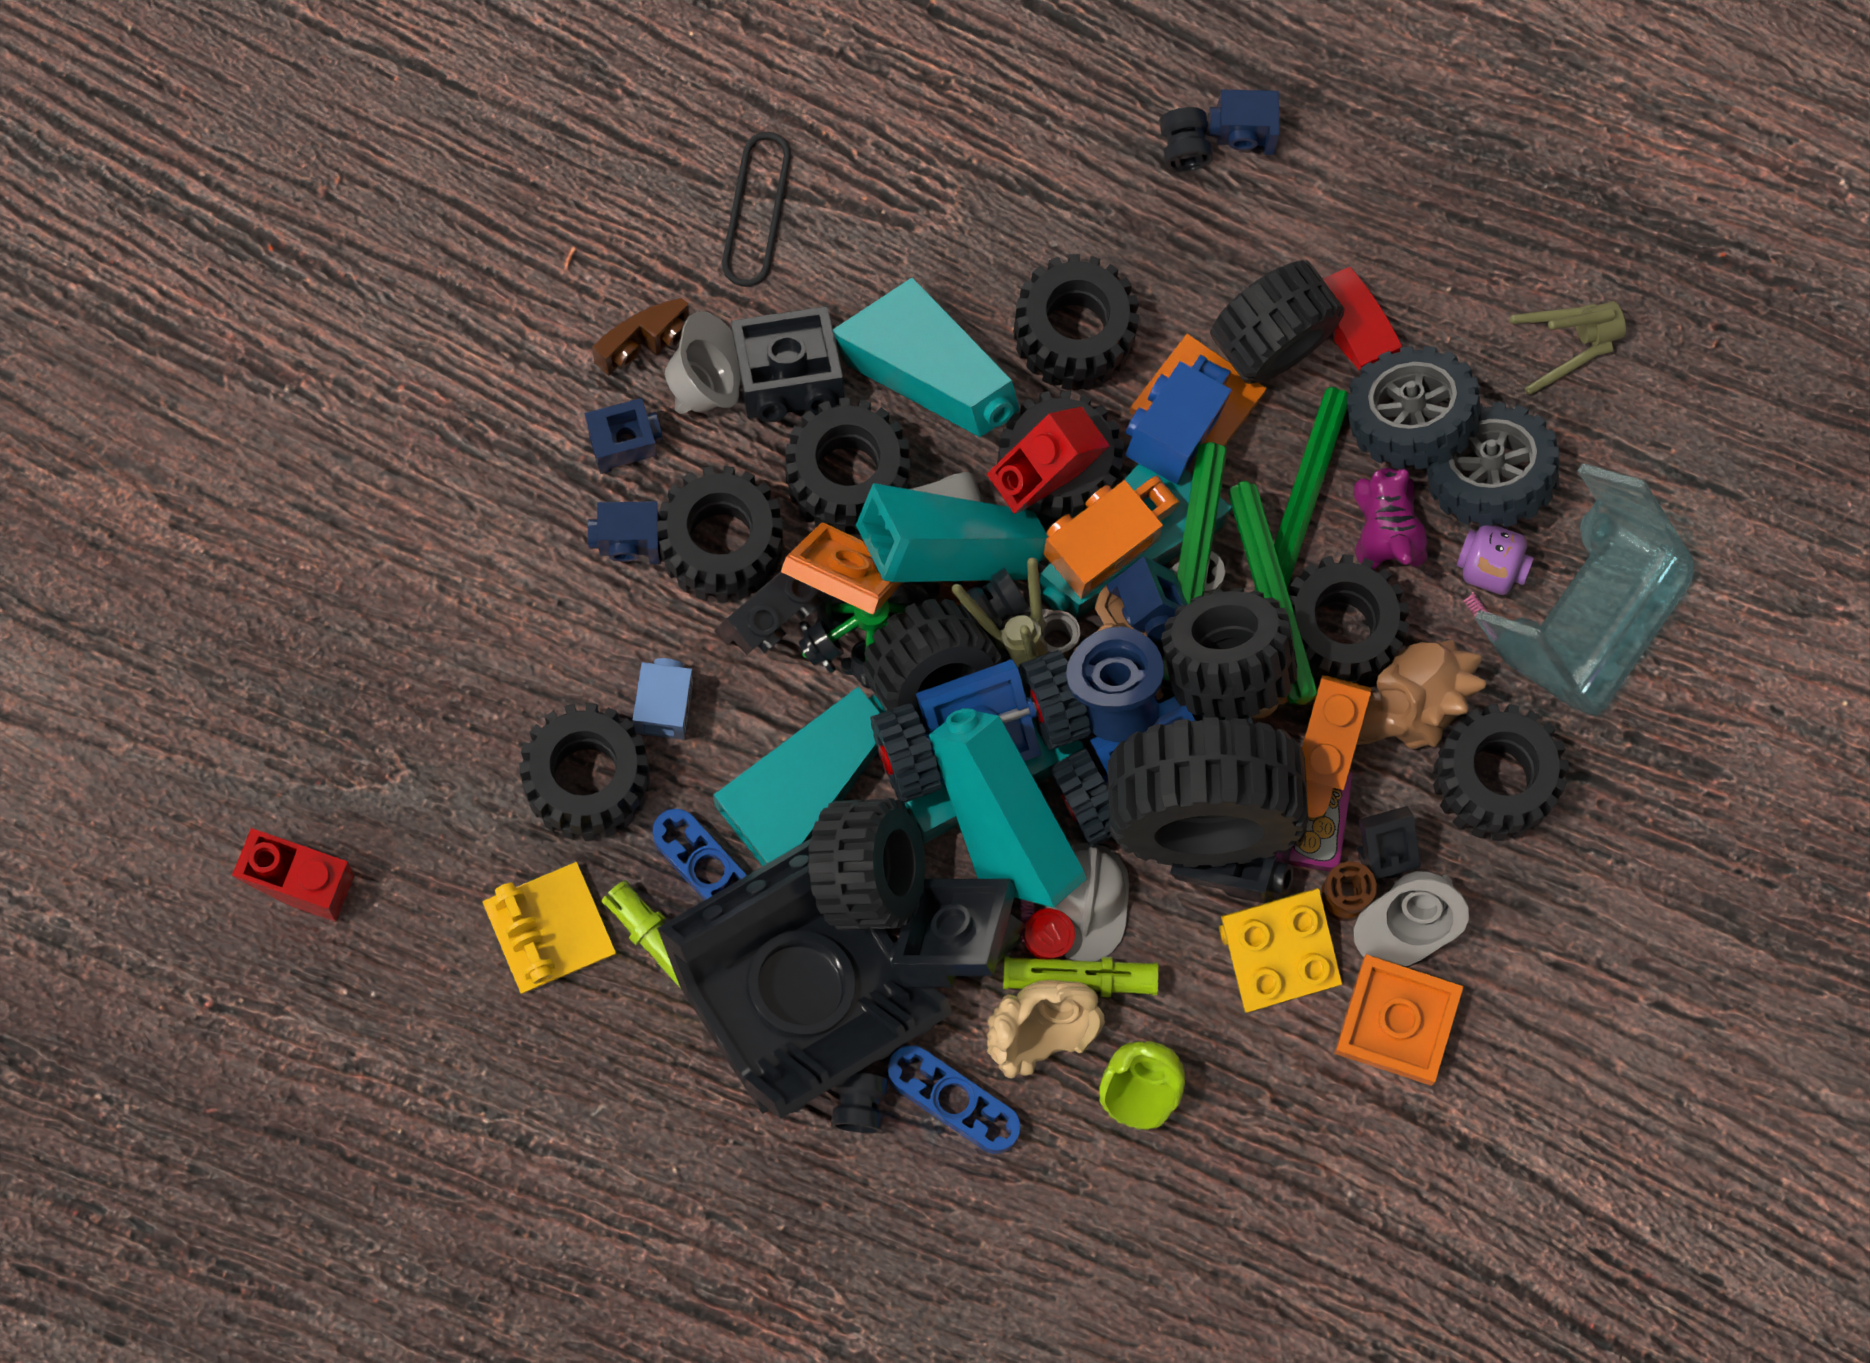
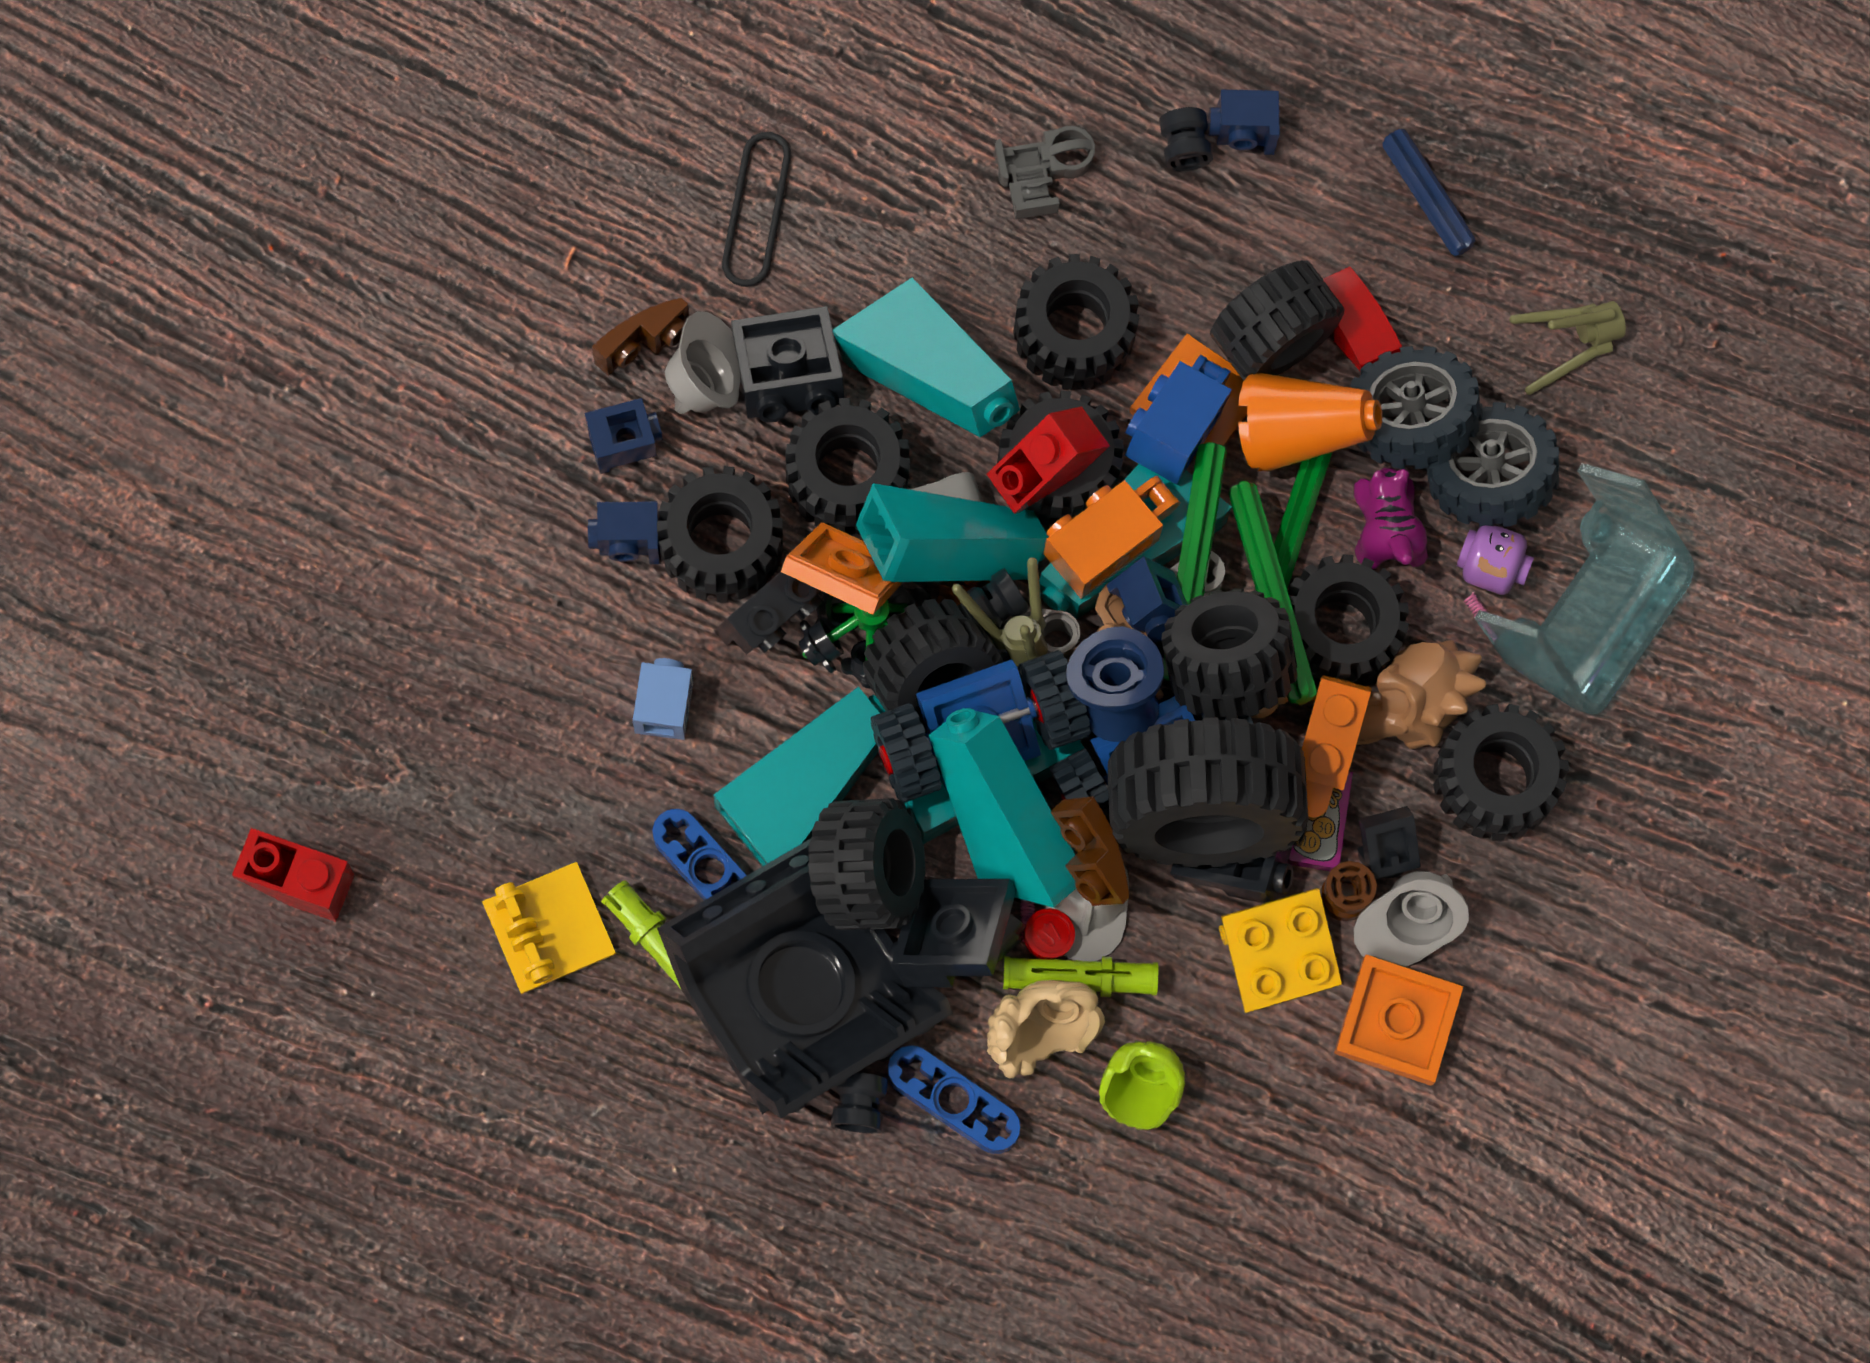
(577, 732): black tyre -> none
(1029, 172): none -> dark grey piece
(1098, 860): none -> reddish brown slope
(1302, 419): none -> orange cone
(1428, 192): none -> dark blue axle

